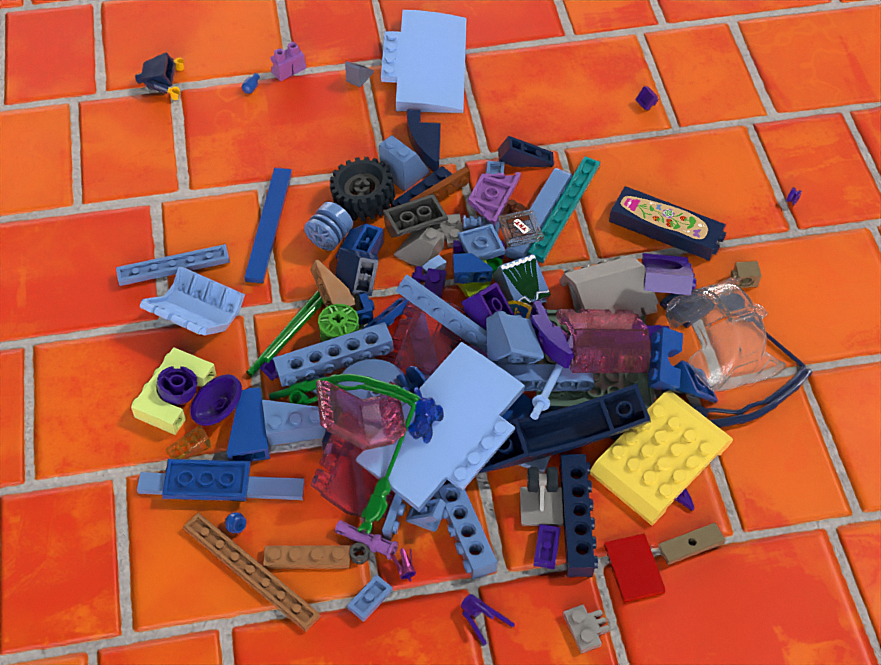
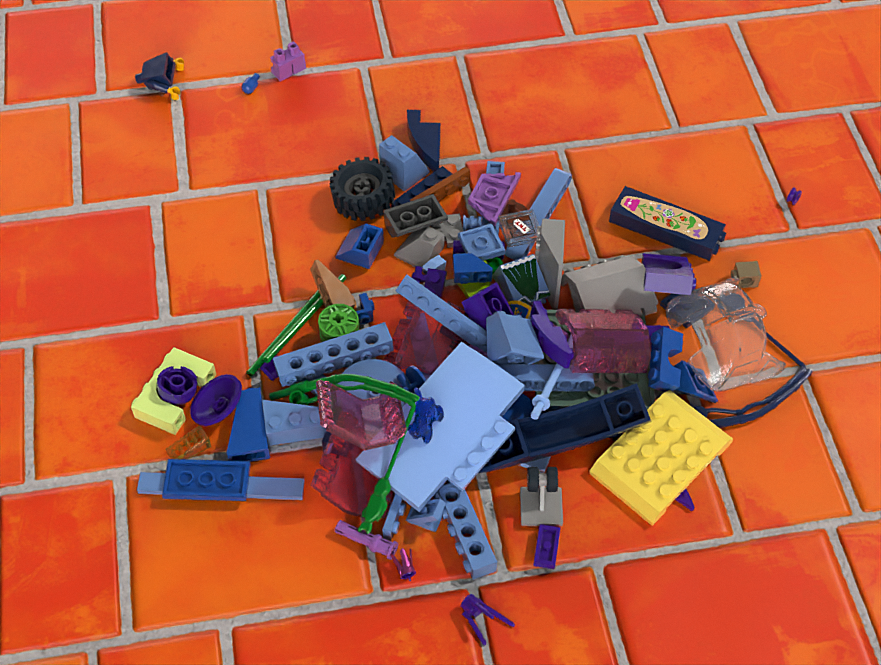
(169, 265): medium blue plate -> none
(197, 303): light blue hinge -> none
(235, 522): blue plate -> none
(252, 572): medium nougat tile -> none
(268, 226): blue tile -> none
(307, 557): medium nougat plate -> none
(328, 226): medium blue wheel -> none
(357, 73): sand blue slope -> none
(357, 270): dark blue slope -> none
(358, 547): dark grey bush -> none
(370, 598): medium blue plate -> none
(390, 313): blue plate -> none
(426, 62): light blue slope -> none
(523, 154): dark blue slope -> none
(550, 254): none -> light grey slope
(564, 208): teal tile -> none
(577, 564): dark blue brick -> none
(586, 627): light grey hinge -> none
(634, 567): red tile -> none
(647, 98): dark purple tile -> none
(702, 539): dark tan tile -> none

